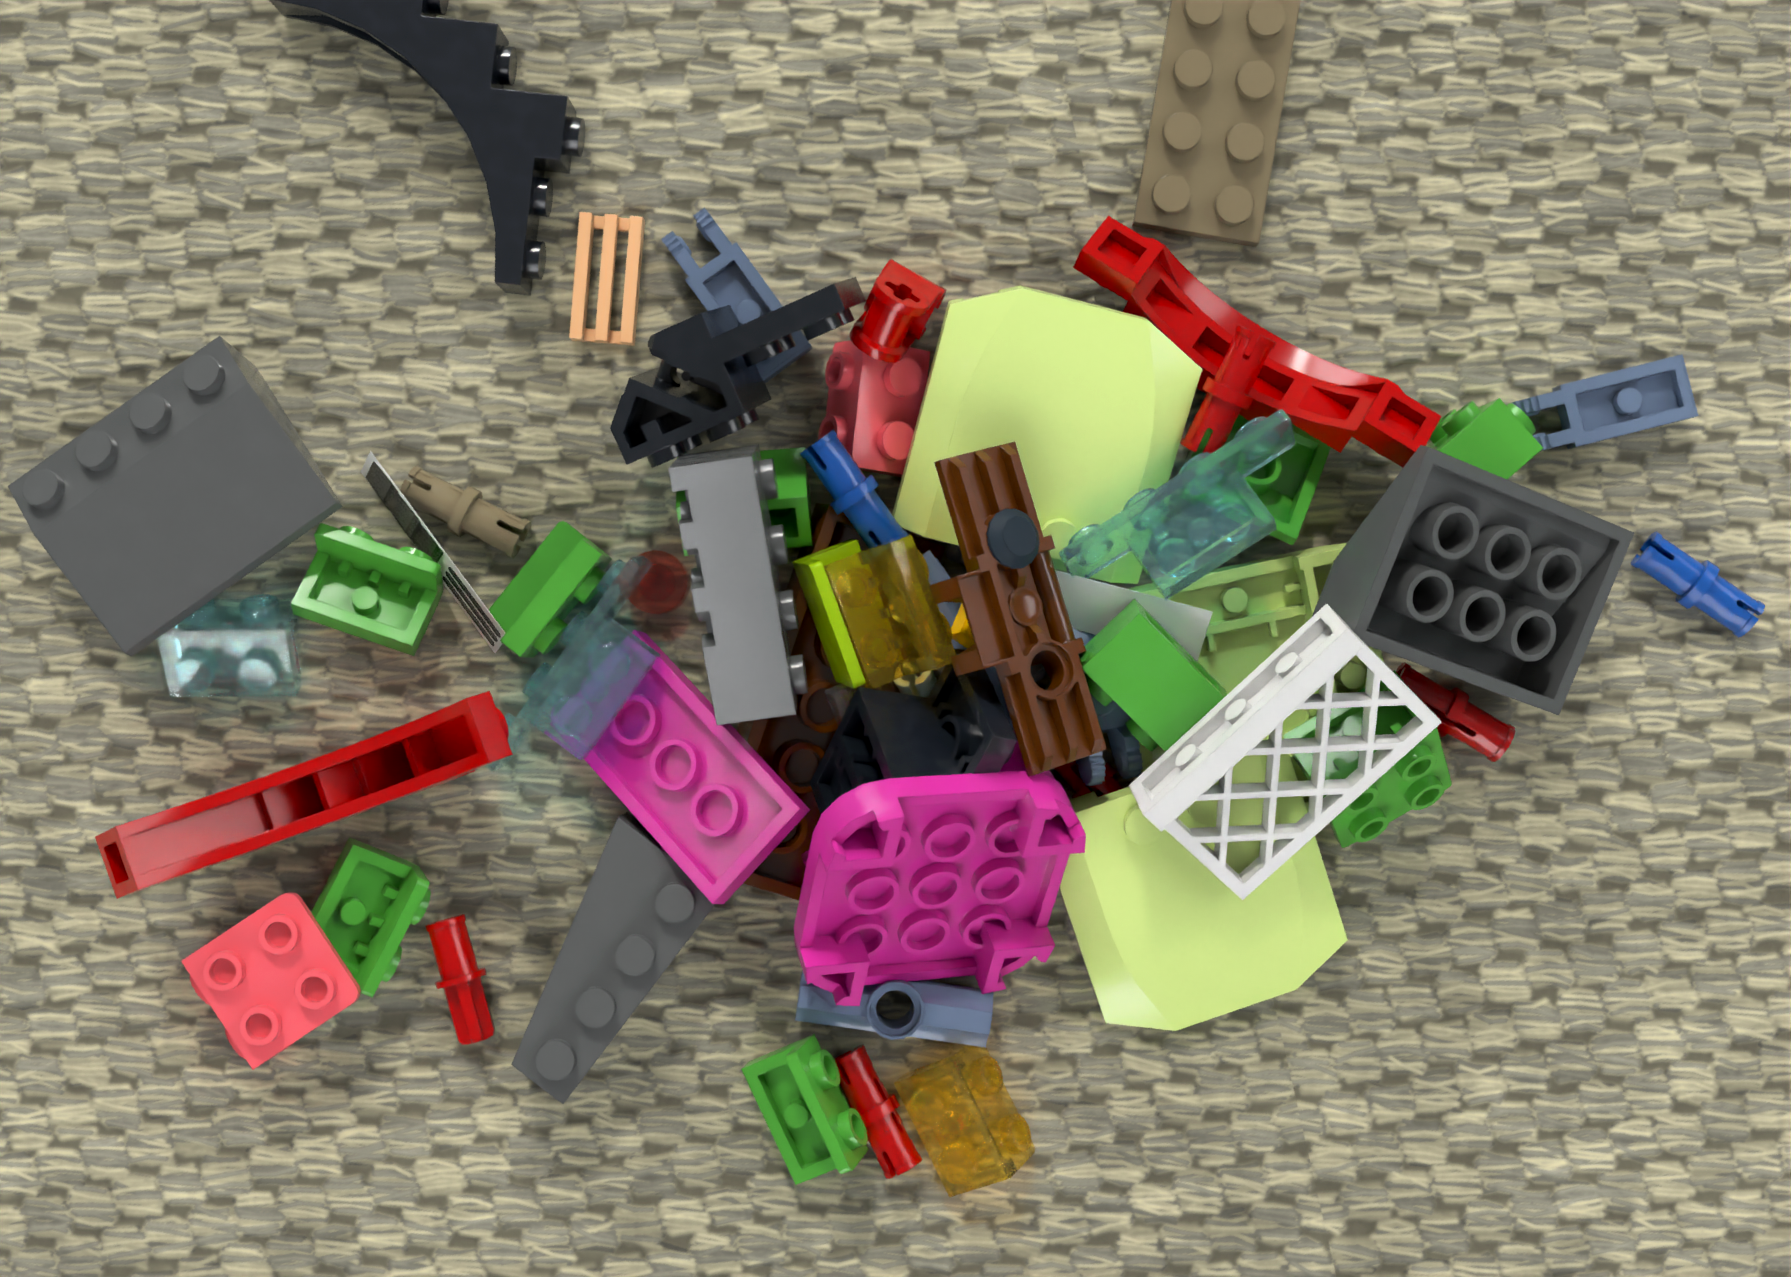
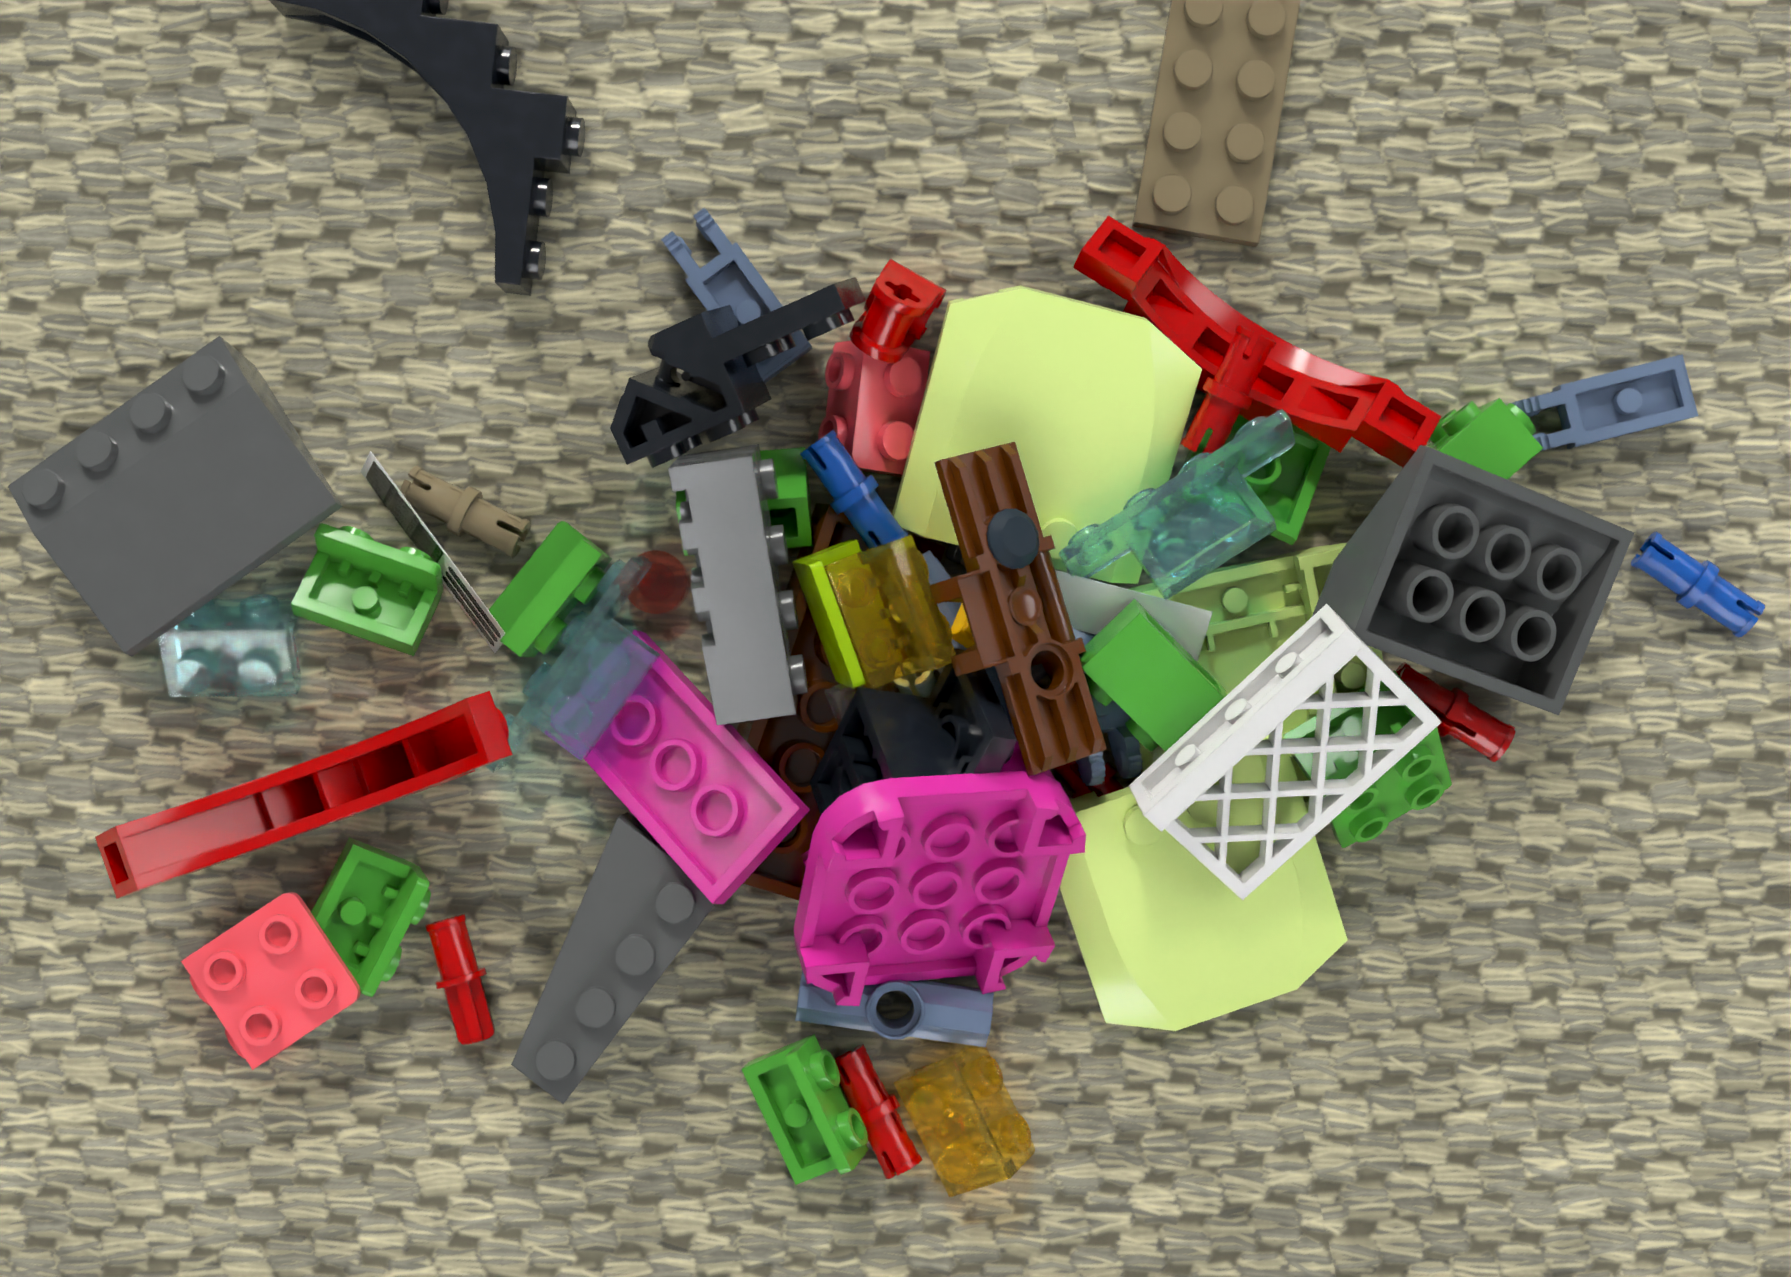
(610, 225): light nougat tile -> none

